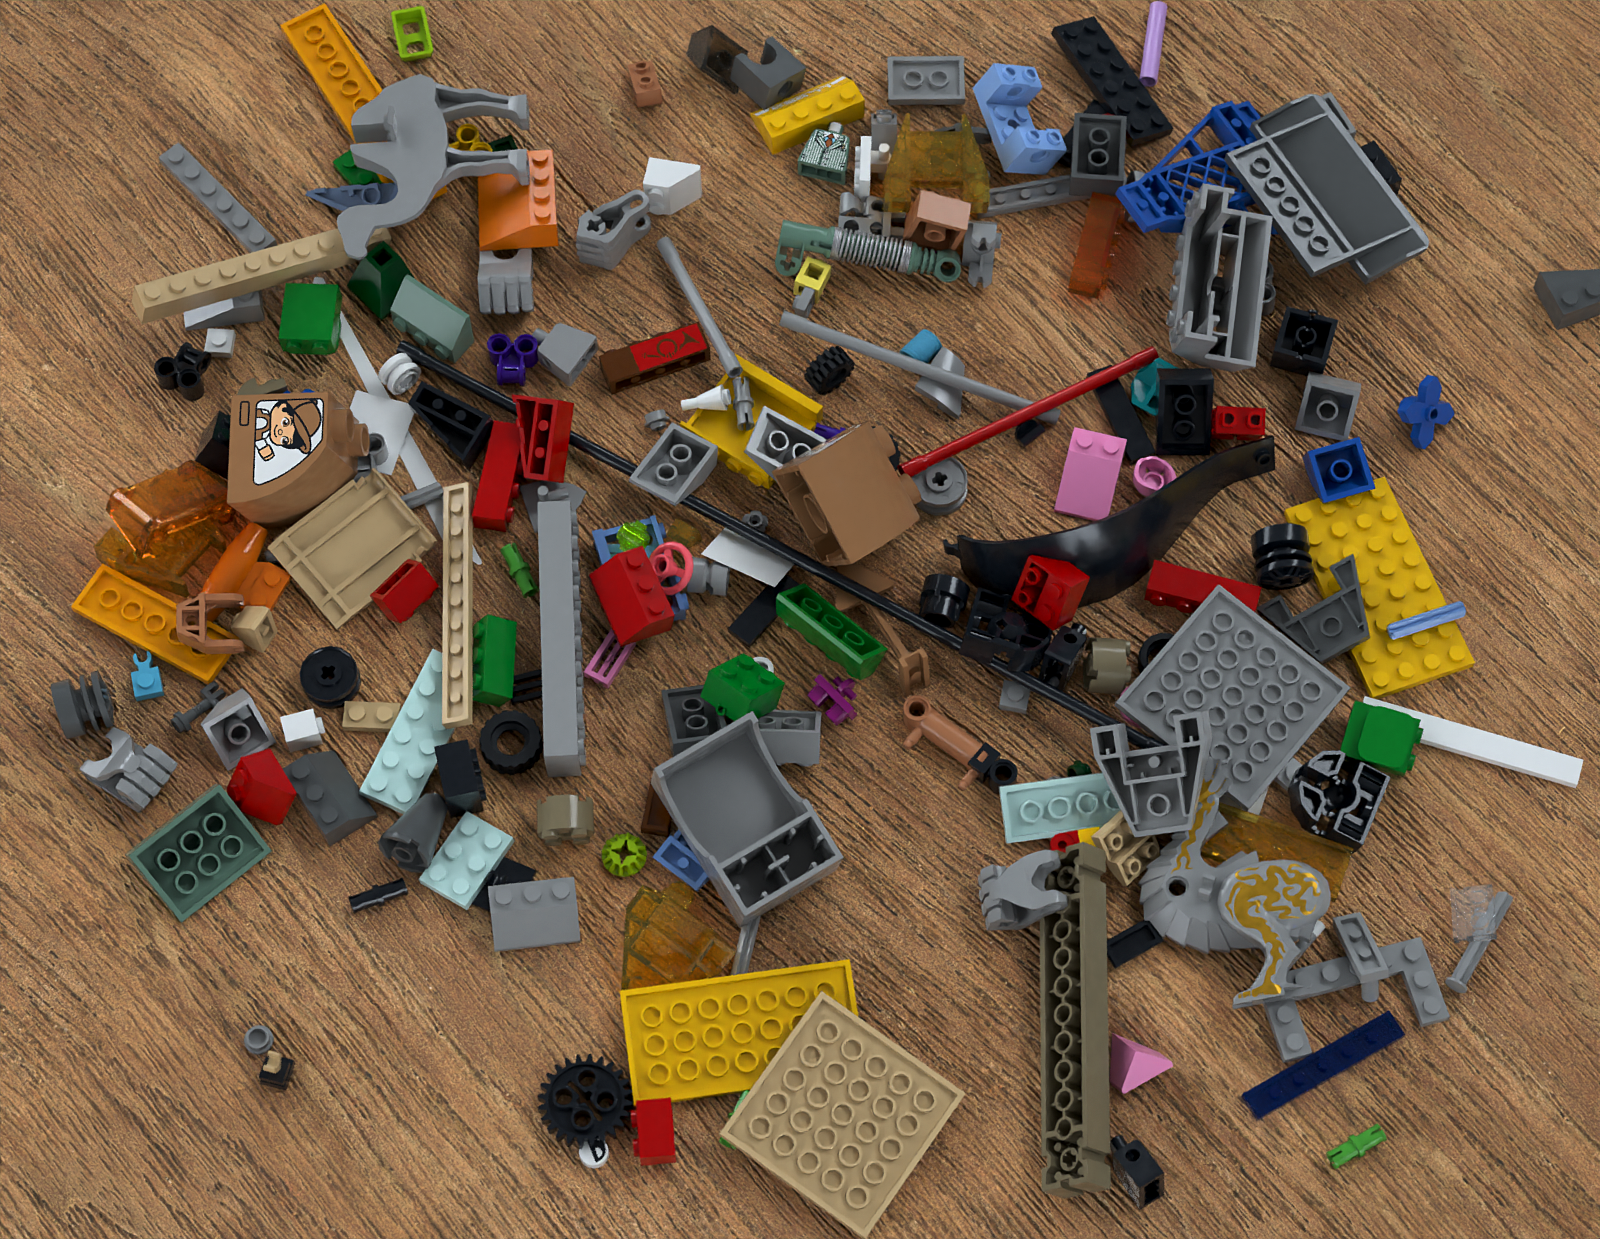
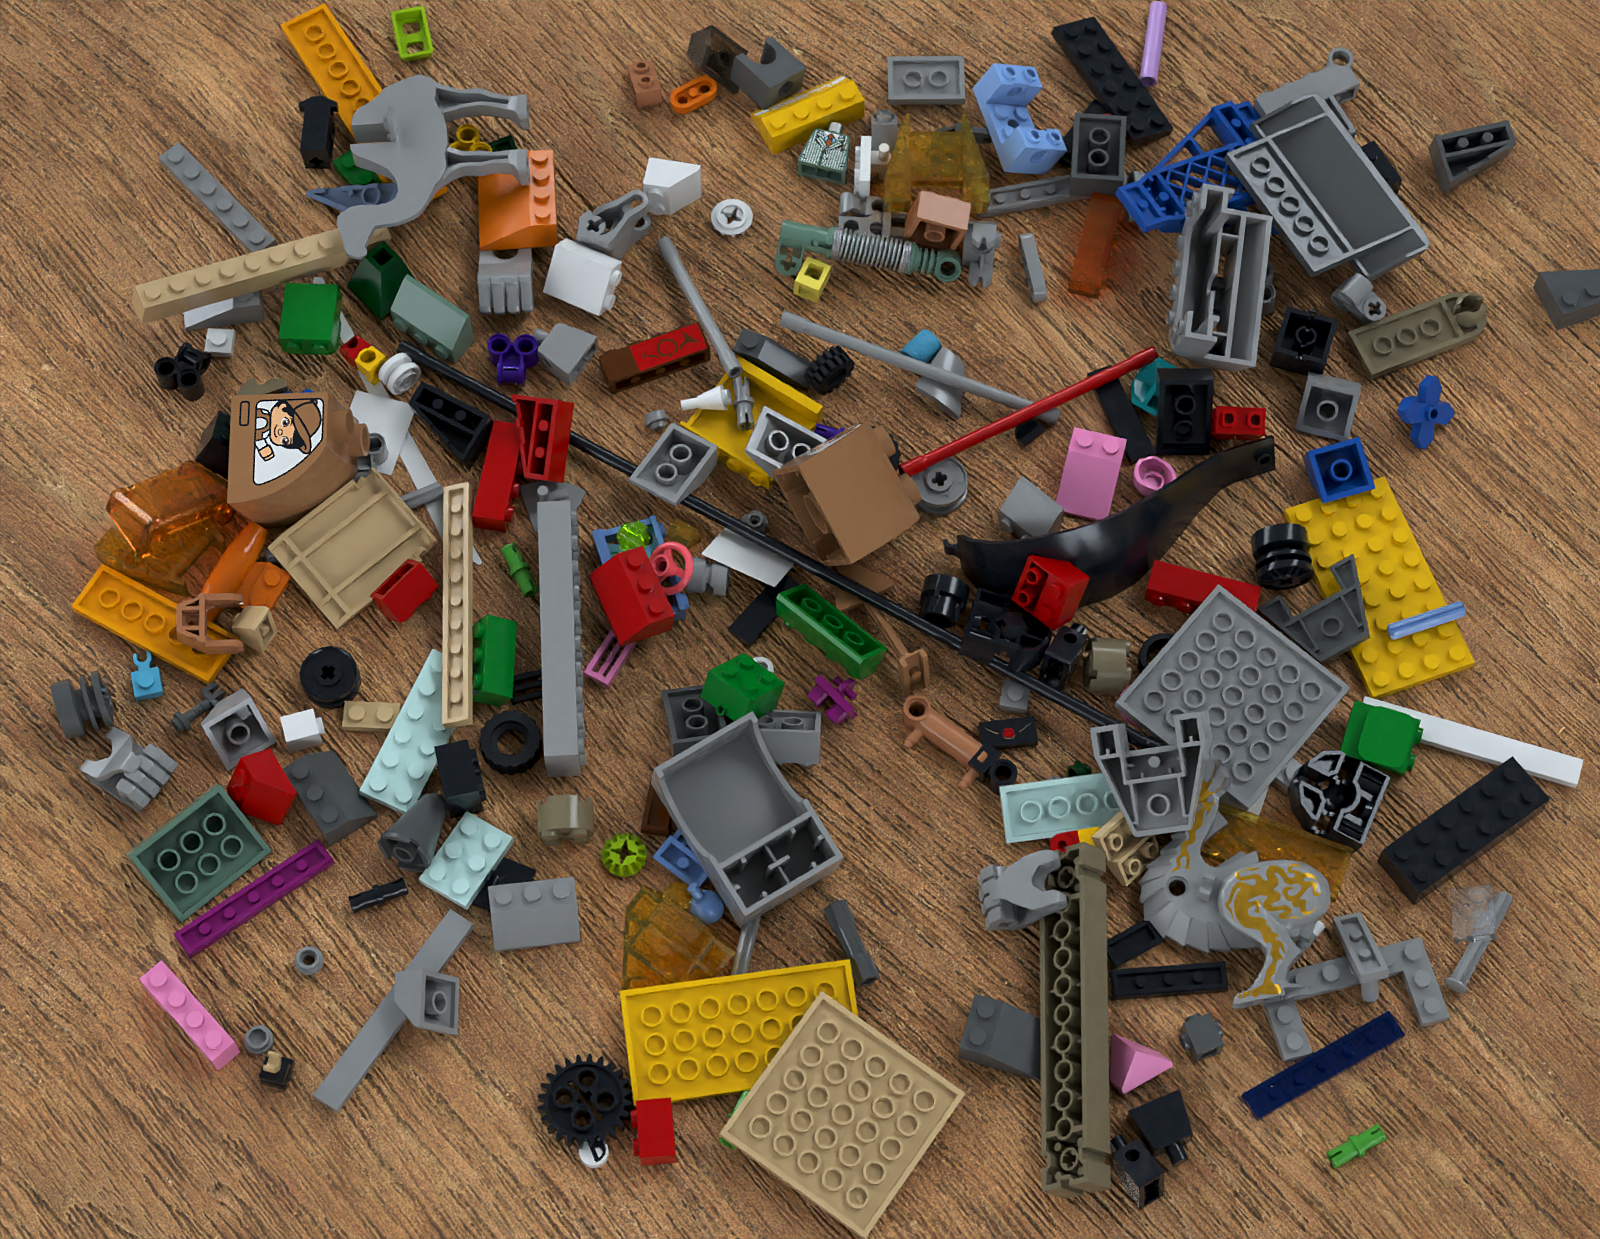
(190, 1015): none -> bright pink arch
(253, 898): none -> magenta tile
(305, 953): none -> light grey plate
(318, 132): none -> black piece
(363, 358): none -> leg
(388, 1016): none -> light grey tile
(428, 999): none -> light grey slope
(583, 277): none -> white brick
(692, 94): none -> orange plate
(705, 904): none -> medium blue piece
(727, 209): none -> white gear
(772, 358): none -> dark grey slope
(804, 303): light grey plate -> none
(843, 925): none -> dark grey axle
(1002, 1038): none -> dark grey slope
(1009, 733): none -> black tile
(1029, 512): none -> light grey slope
(1032, 267): none -> light grey beam
(1163, 1126): none -> black torso
(1169, 980): none -> black tile
(1201, 1036): none -> dark grey brick
(1333, 78): none -> light grey hinge
(1356, 296): none -> light grey piece
(1418, 332): none -> dark tan plate
(1463, 830): none -> black brick
(1469, 152): none -> dark grey wedge

